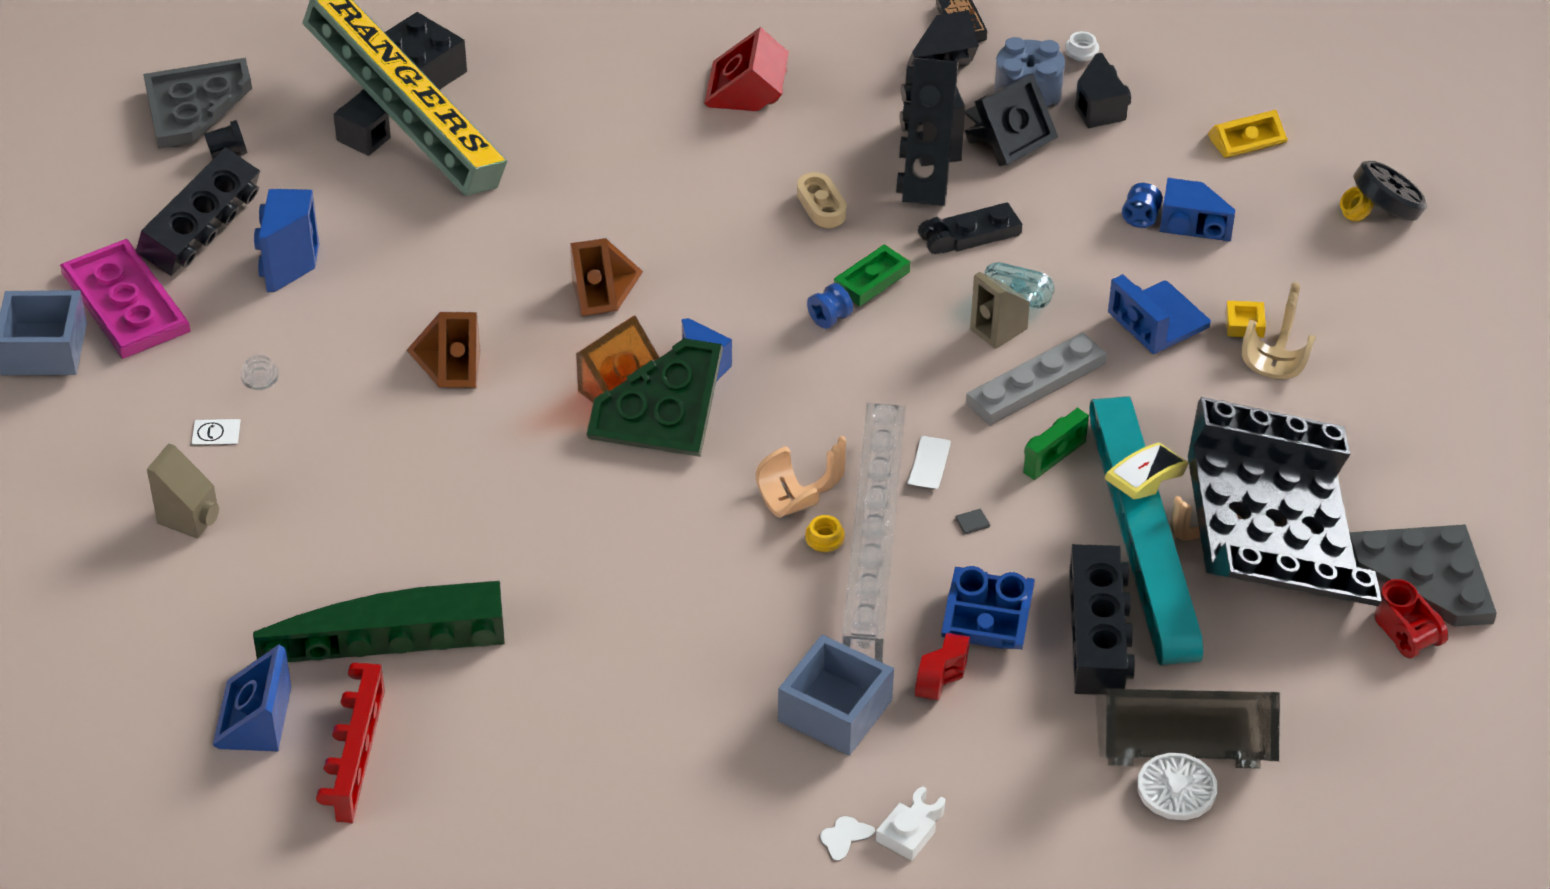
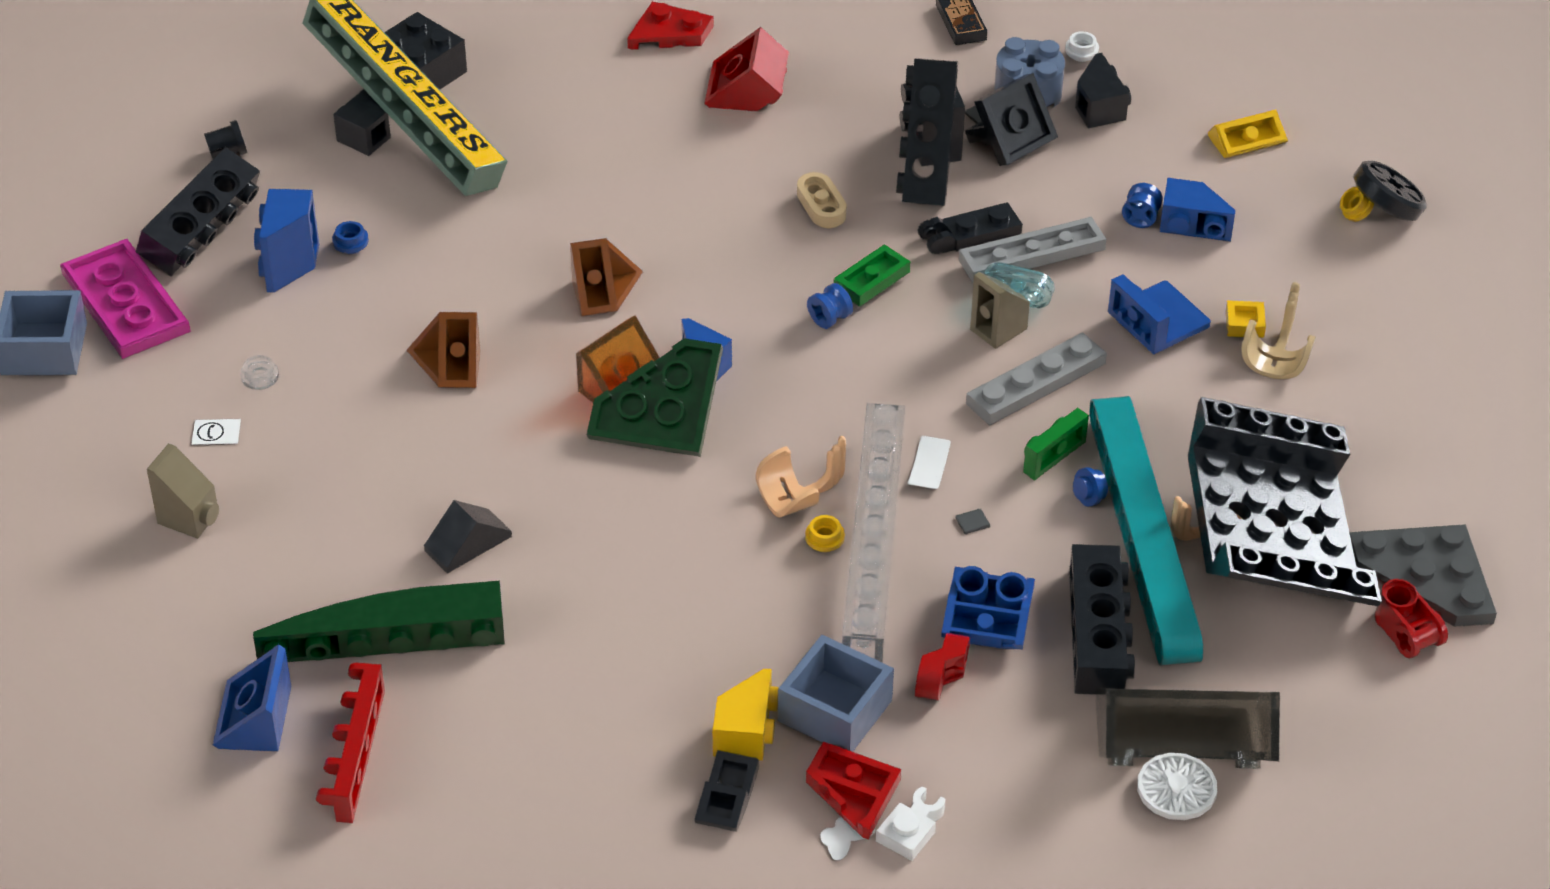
(193, 98): dark grey plate -> none
(350, 237): none -> blue plate
(464, 534): none -> black slope
(670, 27): none -> red wing
(728, 791): none -> black slope
(743, 716): none -> yellow slope
(853, 785): none -> red wing
(949, 39): black slope -> none
(1036, 247): none -> light grey plate
(1090, 486): none -> blue plate
(1144, 470): slope -> none

